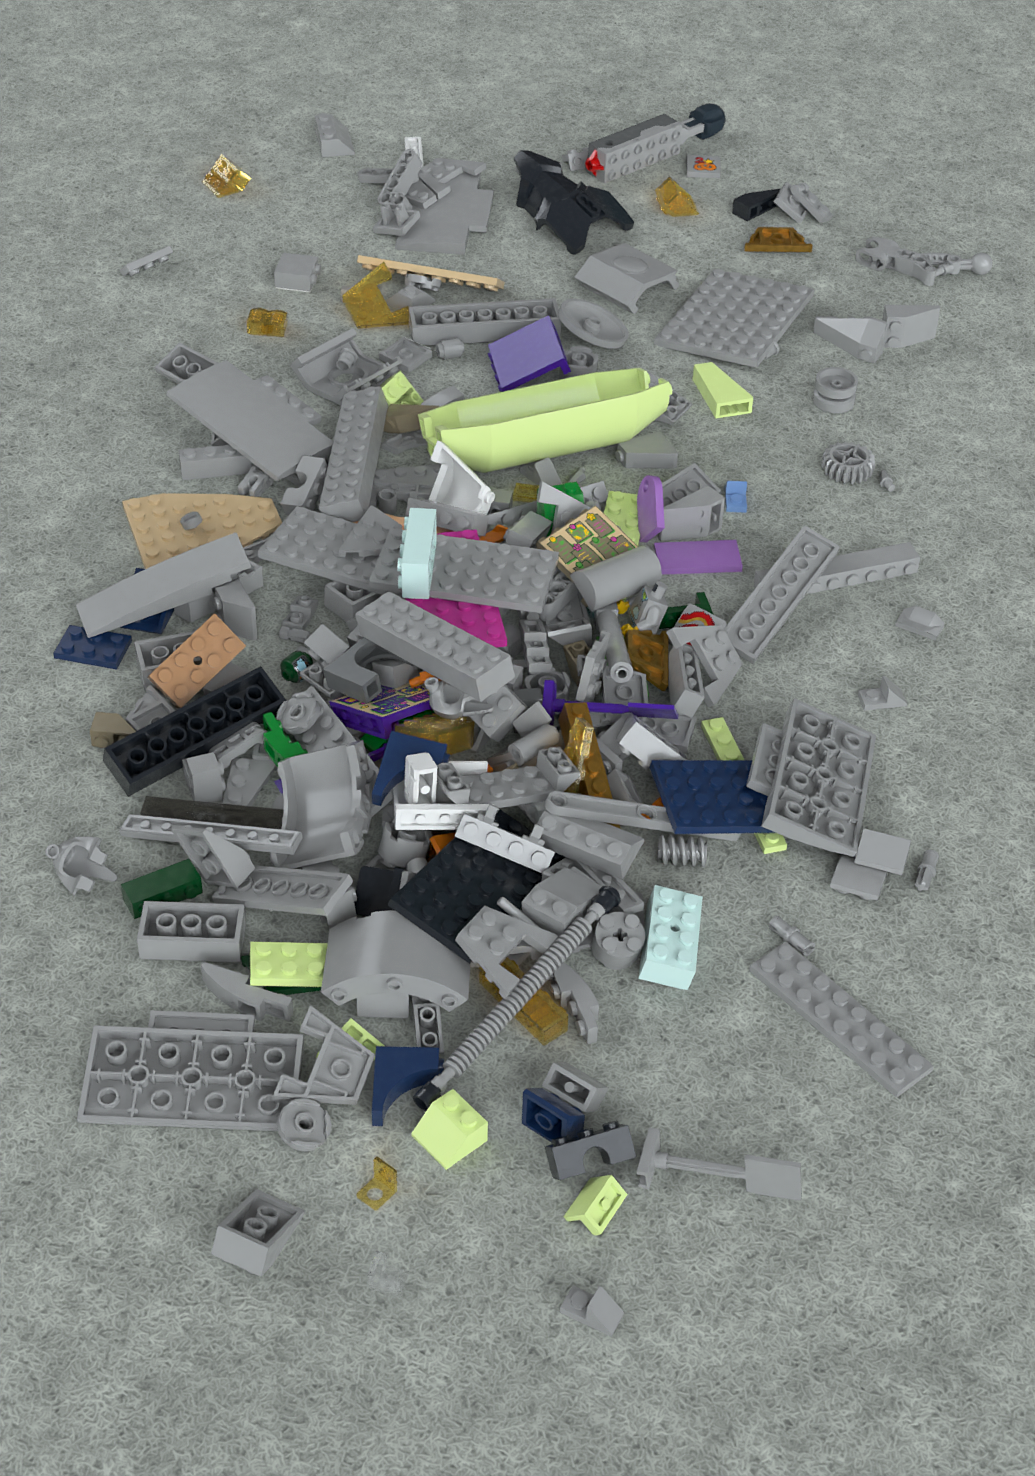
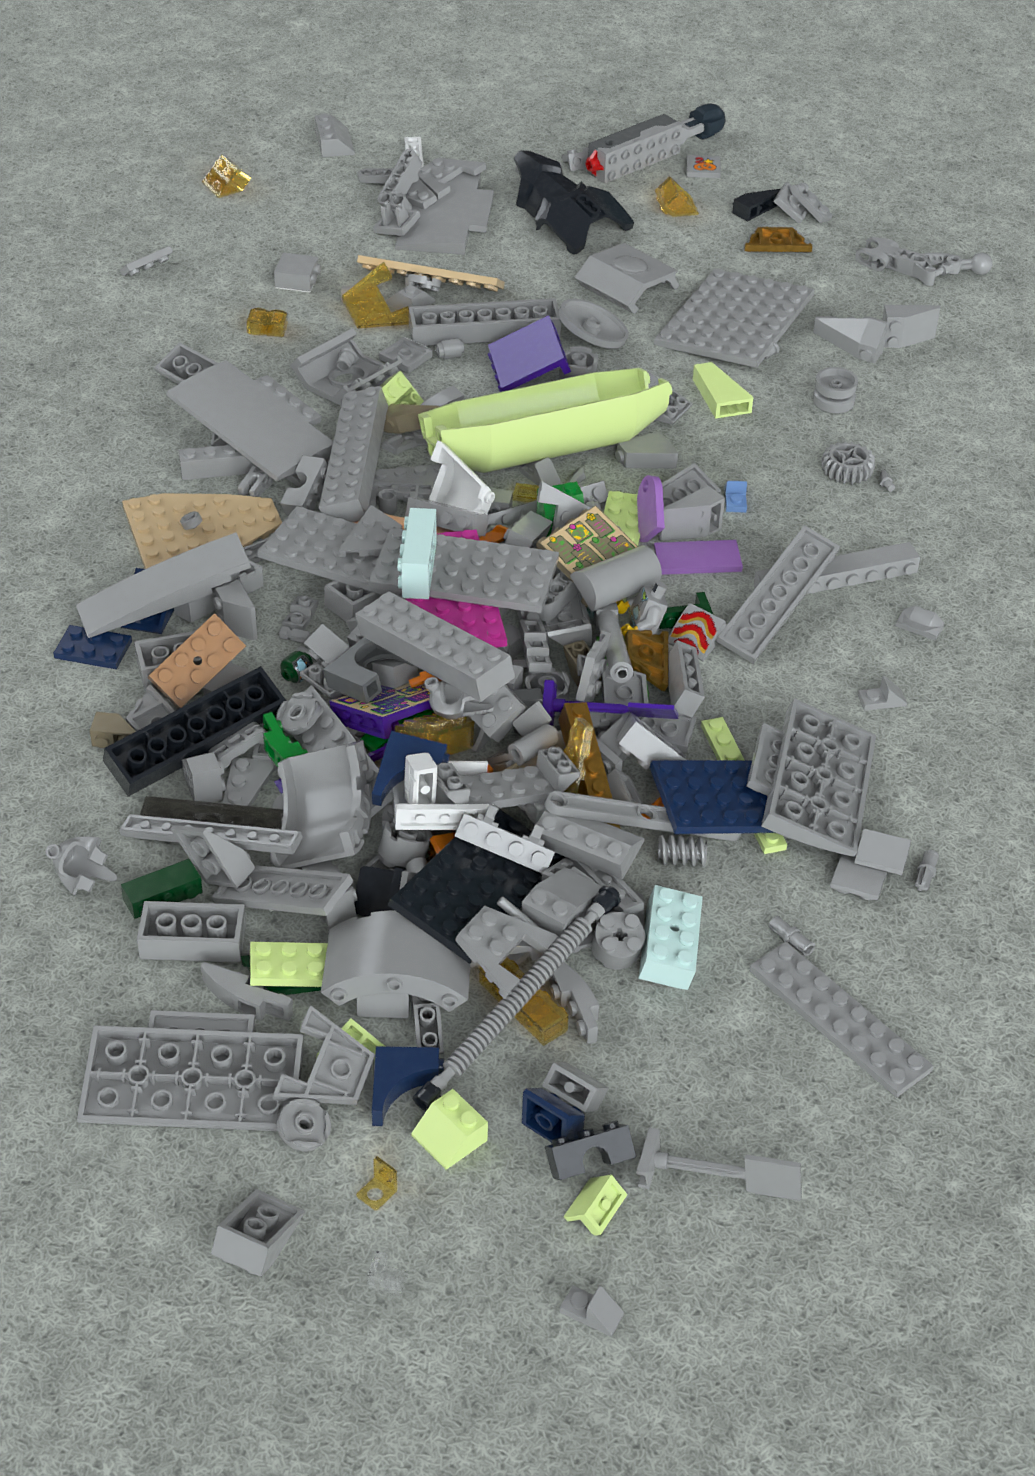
(715, 654): light grey wing -> none

